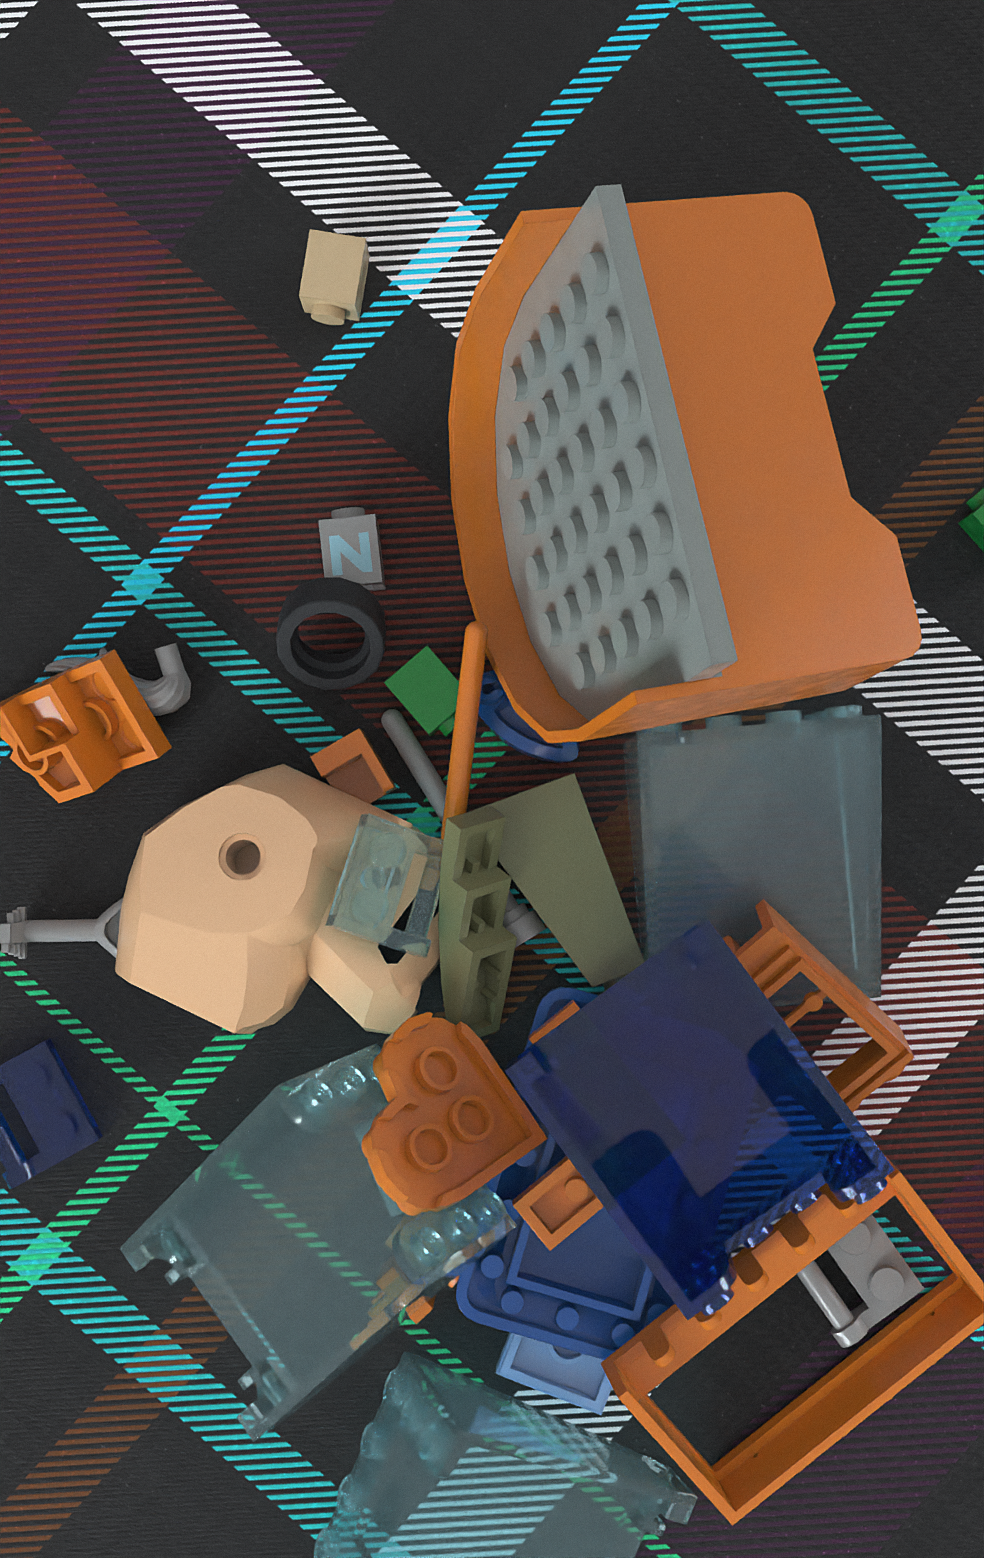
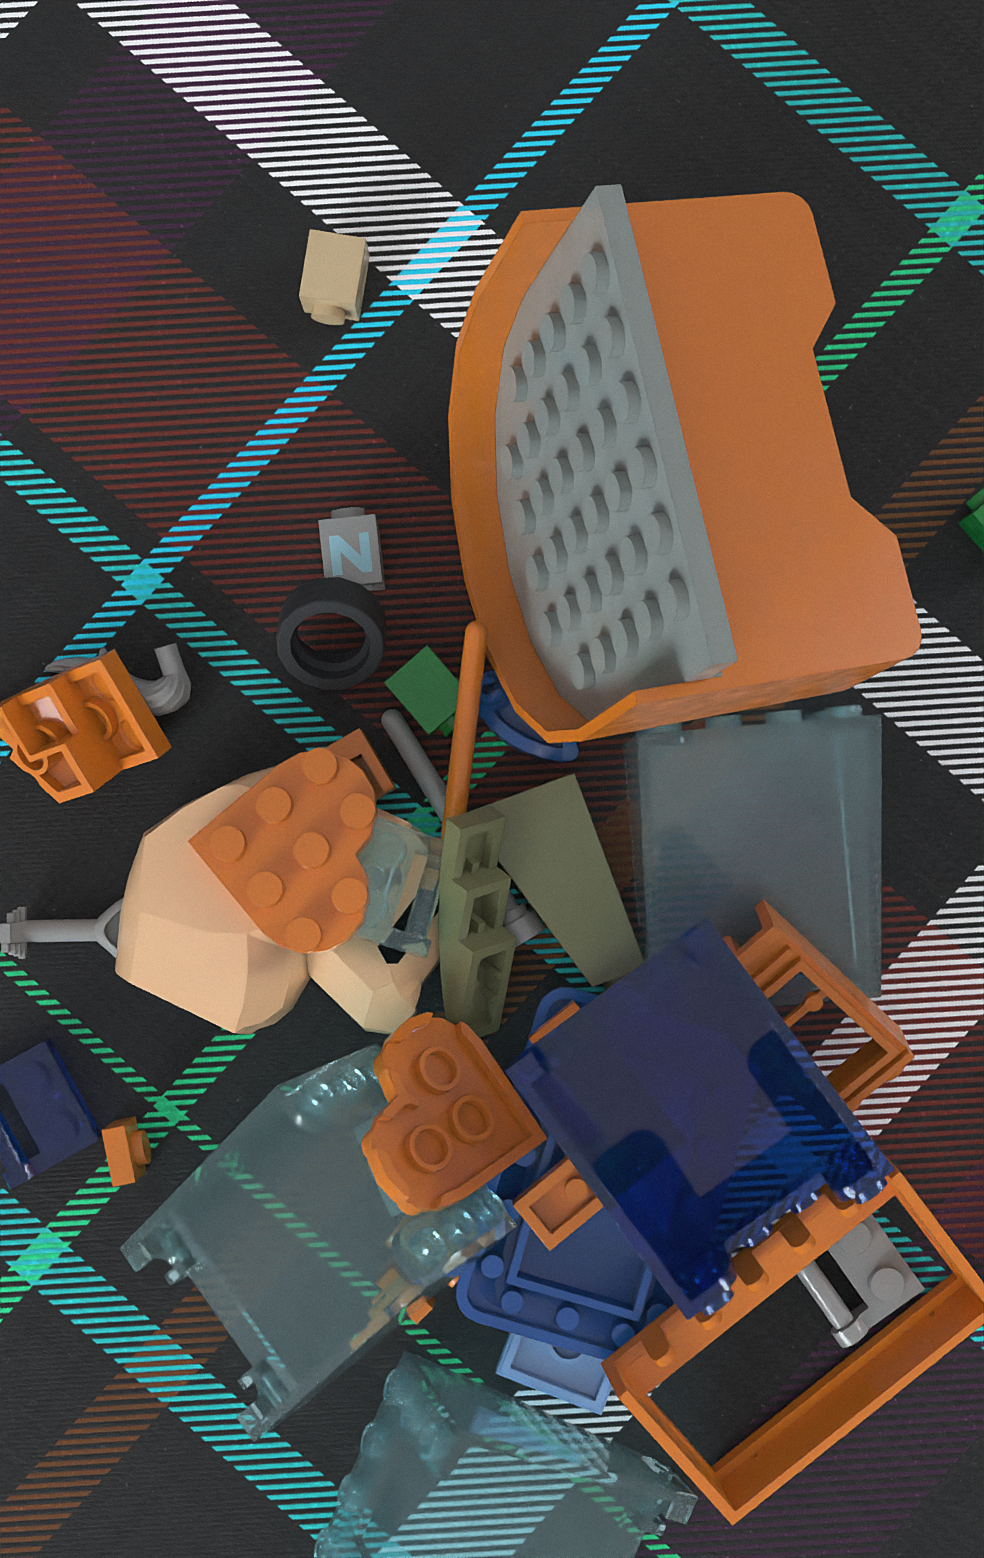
(126, 1151): none -> orange plate
(295, 849): none -> orange plate

